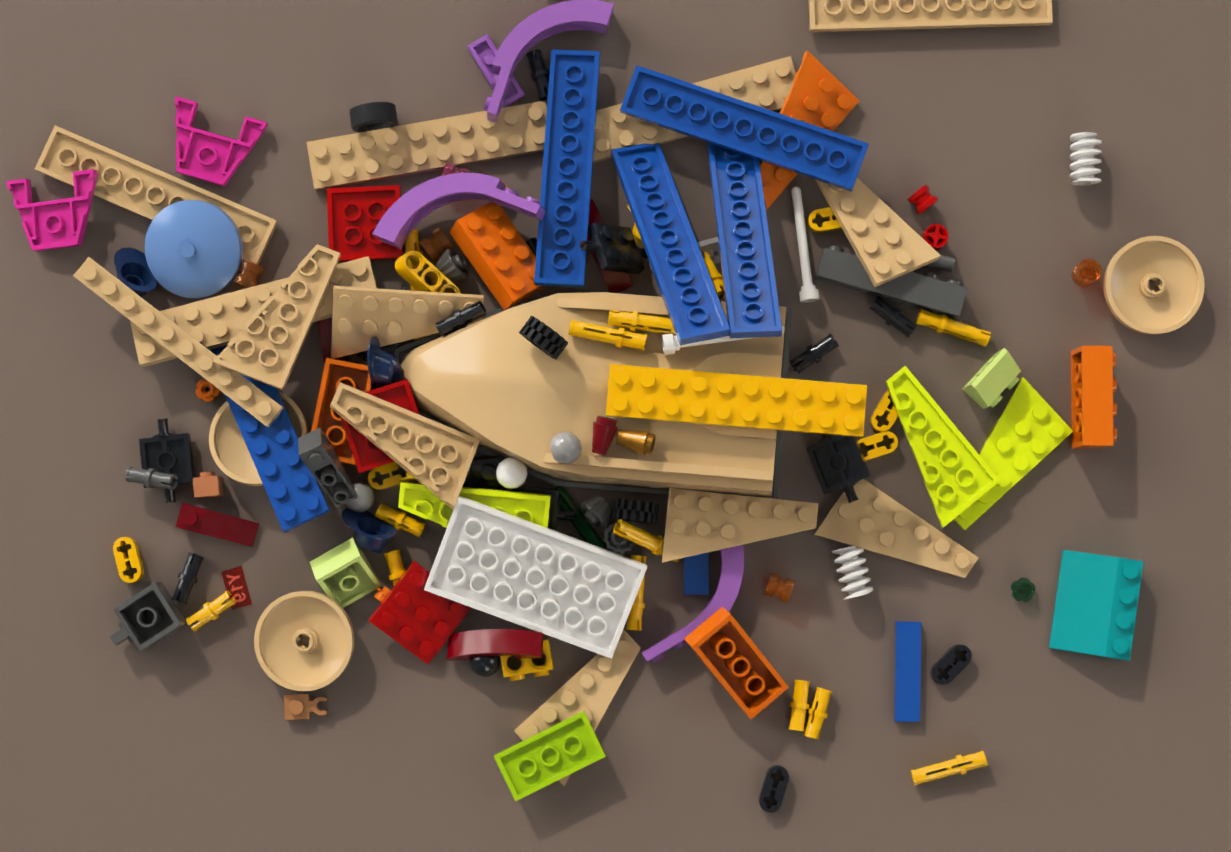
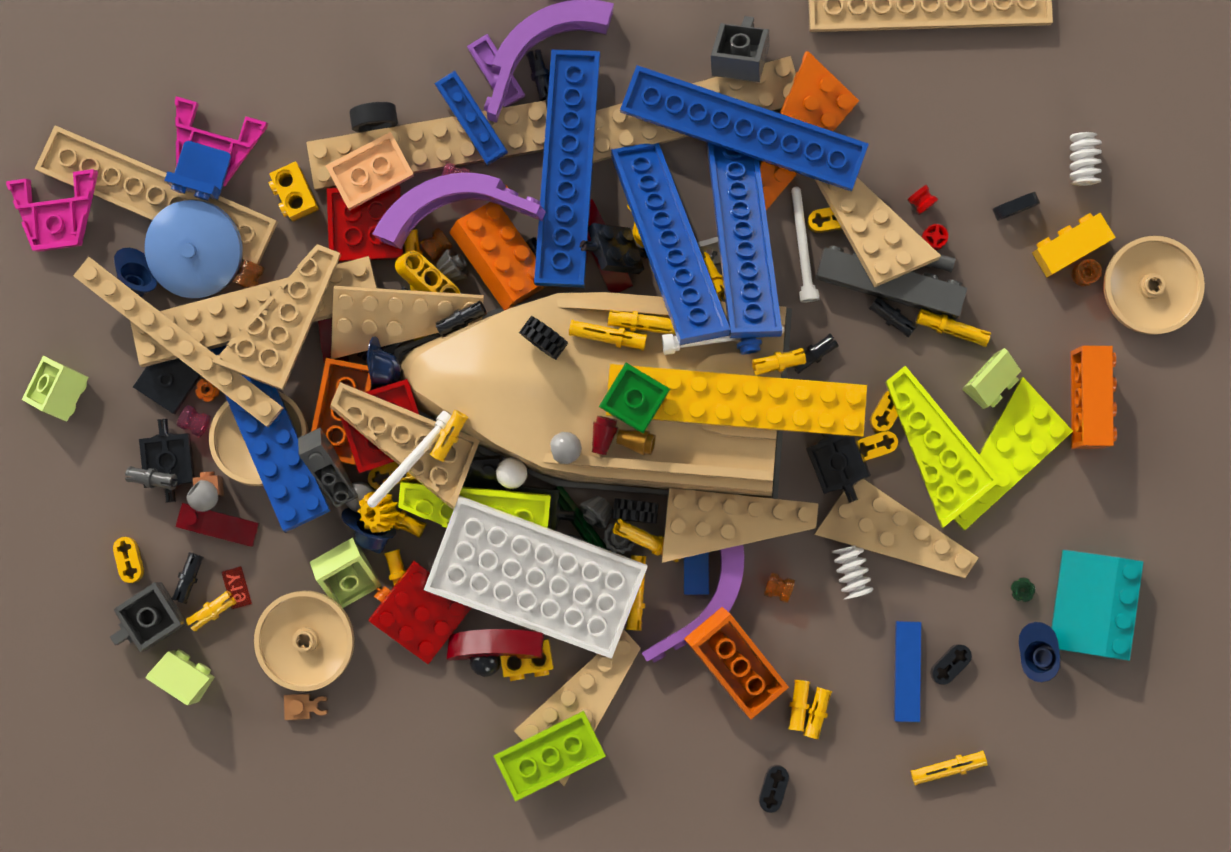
(55, 388): none -> yellowish green slope
(167, 383): none -> black plate
(181, 677): none -> yellowish green slope
(193, 421): none -> clear pink wheel
(200, 171): none -> blue bracket
(202, 496): none -> light grey piece
(298, 189): none -> yellow brick
(370, 171): none -> light nougat plate
(380, 517): none -> yellow gear
(407, 464): none -> white piece
(457, 421): none -> yellow pin
(471, 118): none -> blue tile
(634, 398): none -> green plate
(740, 51): none -> dark grey hinge
(749, 345): none -> blue plate
(778, 361): none -> yellow pin
(1016, 206): none -> black beam
(1039, 652): none -> dark blue piece
(1072, 243): none -> yellow brick

